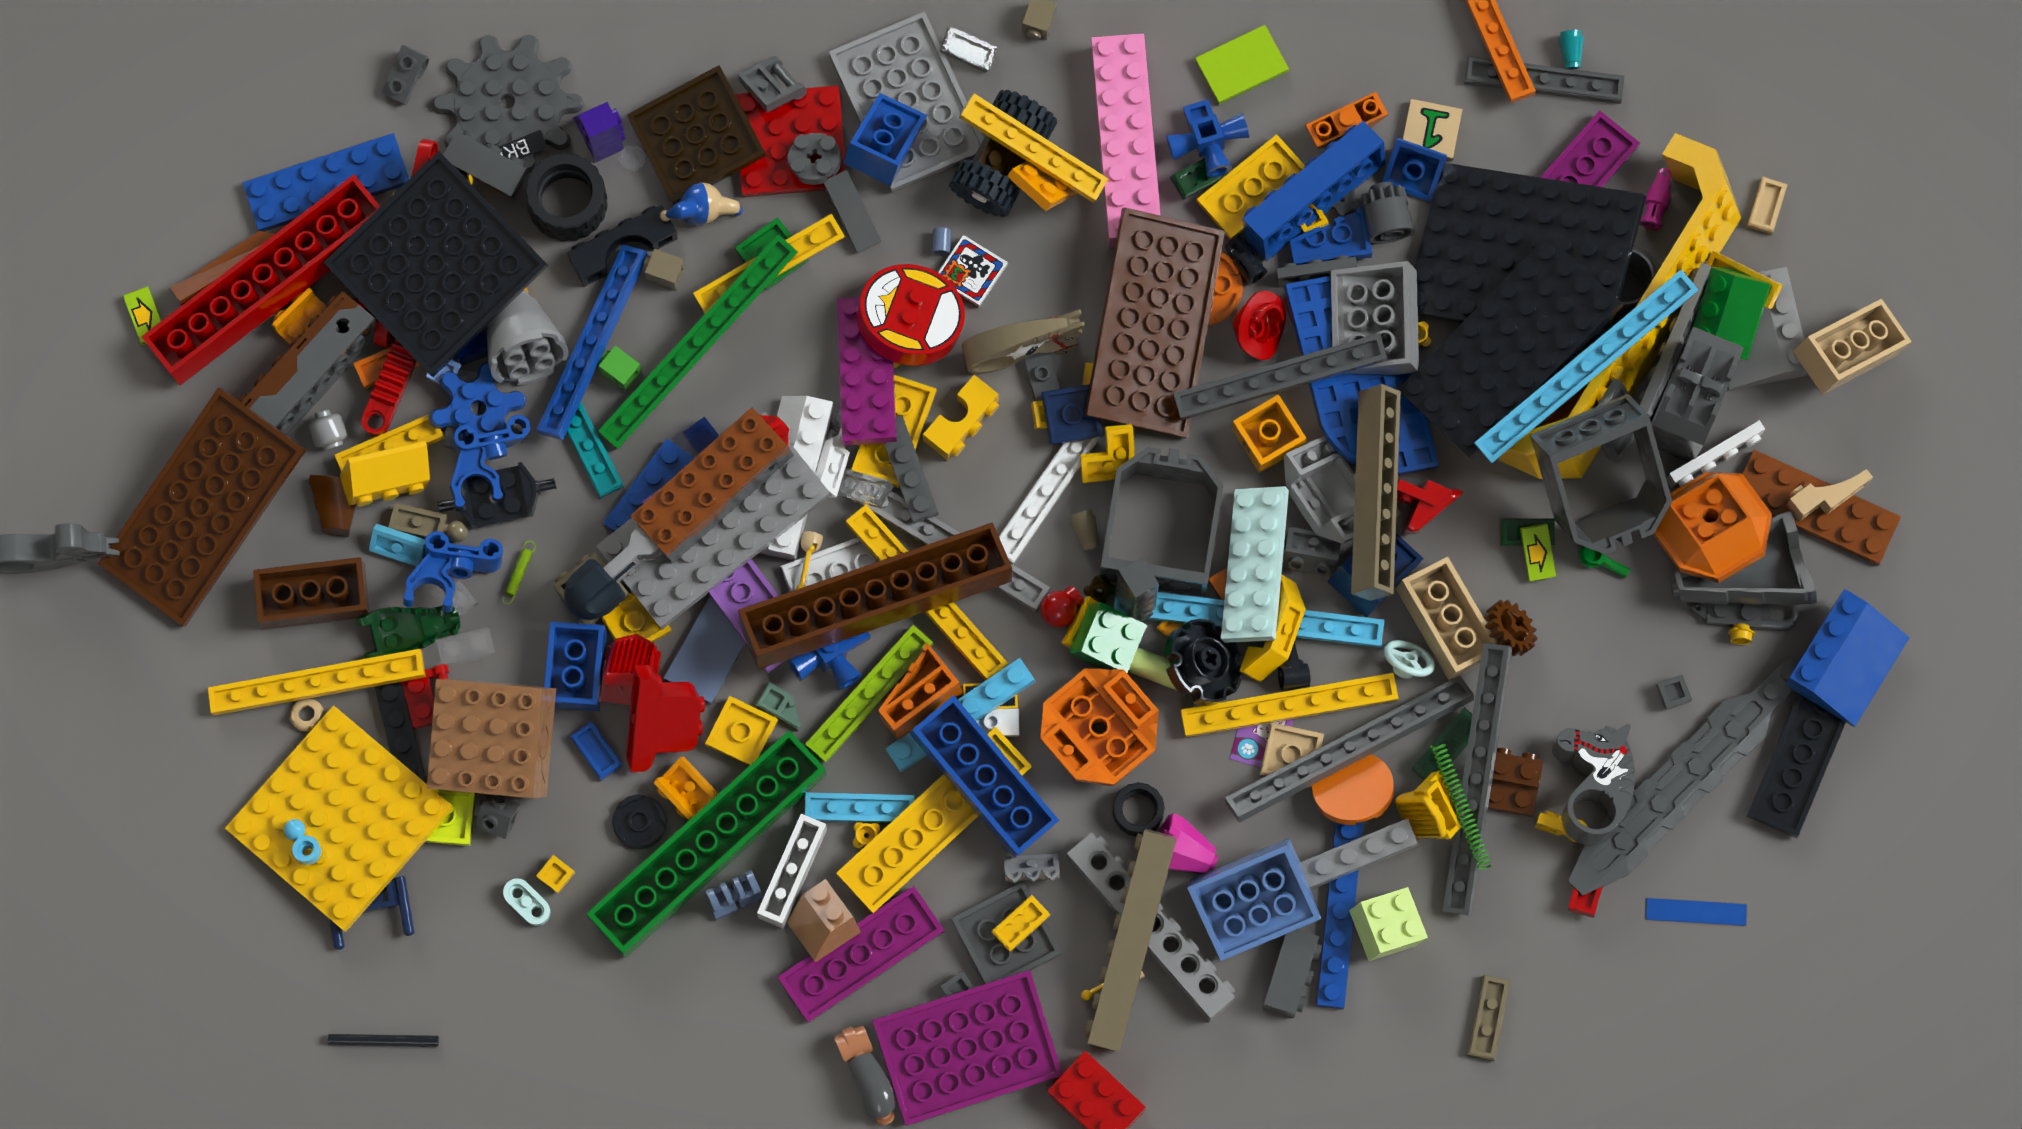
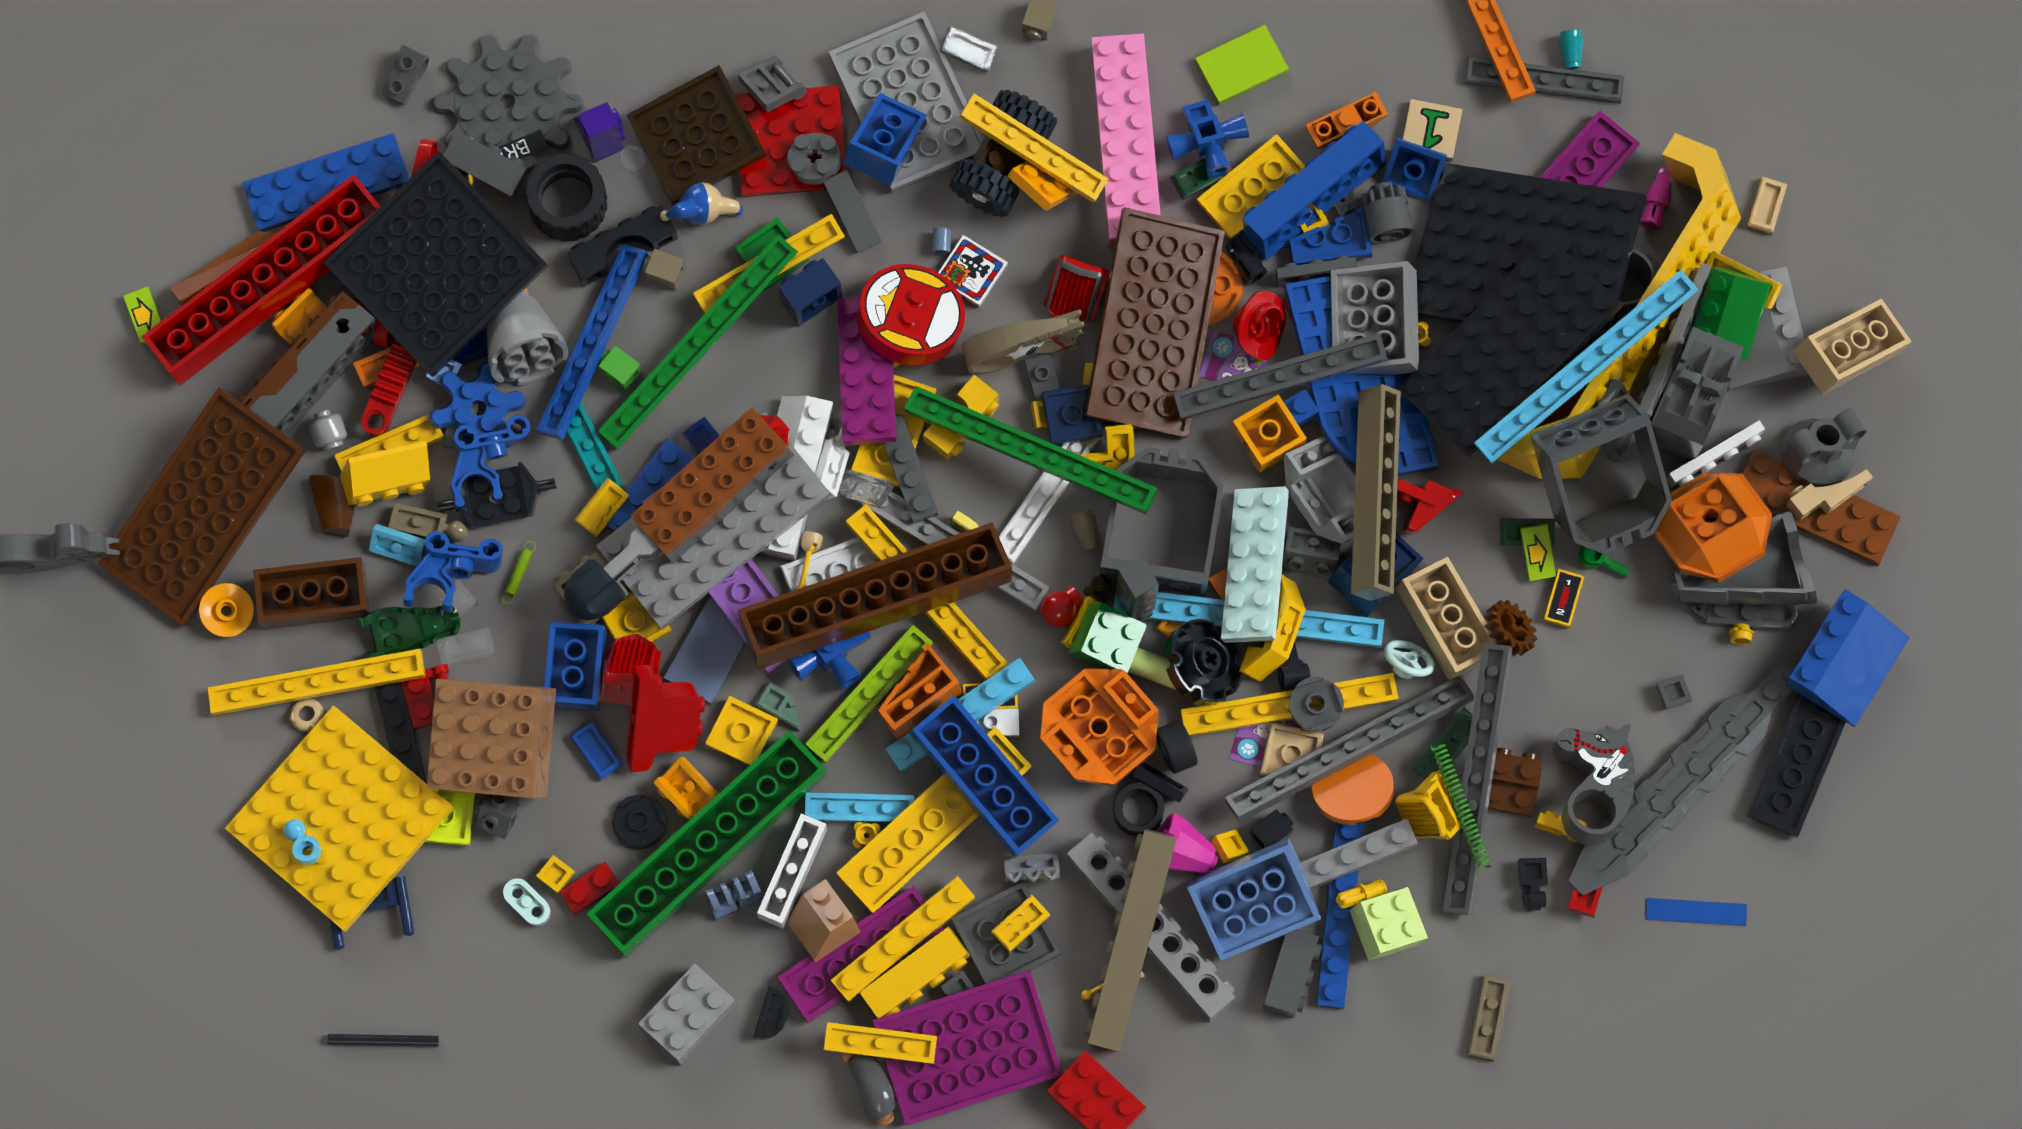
(226, 596): none -> light orange dish
(589, 888): none -> red plate
(601, 507): none -> yellow plate
(687, 1014): none -> light grey brick
(772, 1016): none -> black plate
(810, 291): none -> dark blue brick
(880, 1043): none -> yellow plate
(903, 939): none -> yellow plate
(915, 973): none -> yellow brick
(963, 522): none -> light yellow tile
(1030, 450): none -> green plate
(1076, 287): none -> red piece
(1160, 782): none -> black tile
(1176, 747): none -> black tyre
(1226, 358): none -> sticker
(1230, 846): none -> yellow plate
(1272, 829): none -> black brick
(1302, 408): none -> blue brick
(1309, 718): none -> dark grey plate
(1361, 893): none -> yellow axle
(1533, 875): none -> black plate
(1563, 598): none -> tile
(1819, 463): none -> dark grey piece

